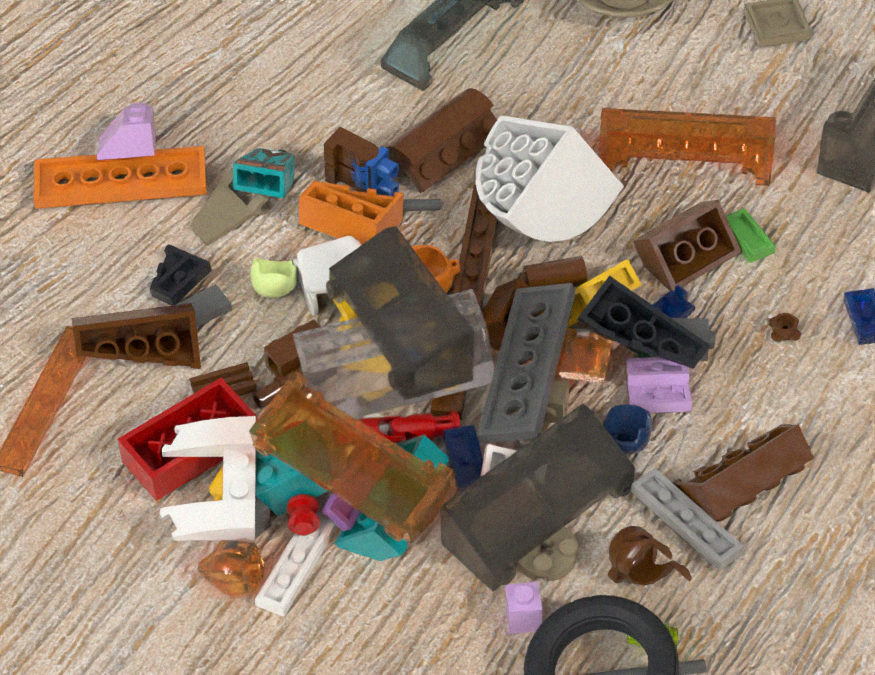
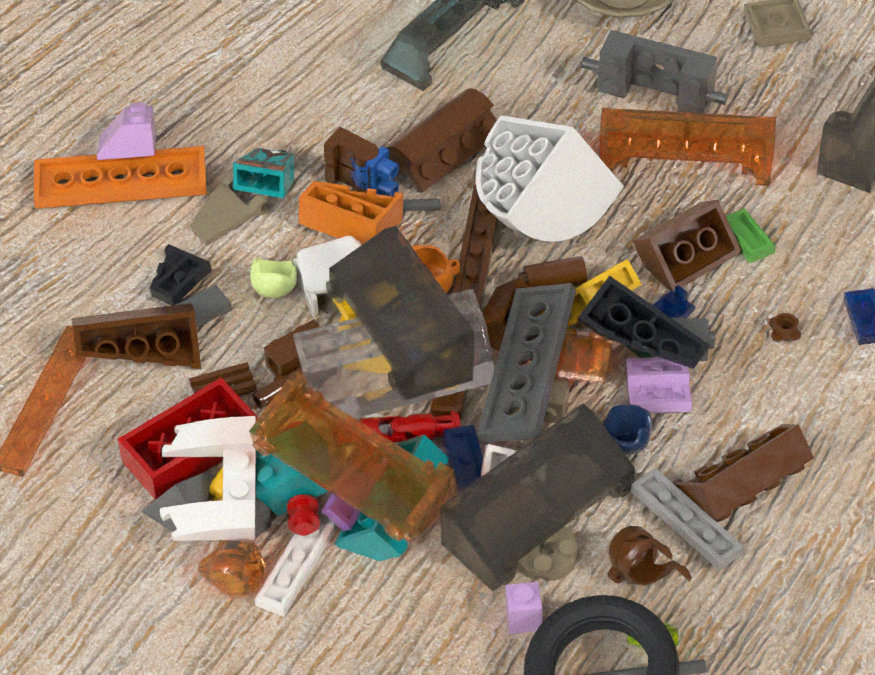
(185, 492): none -> dark grey slope
(633, 60): none -> dark grey brick

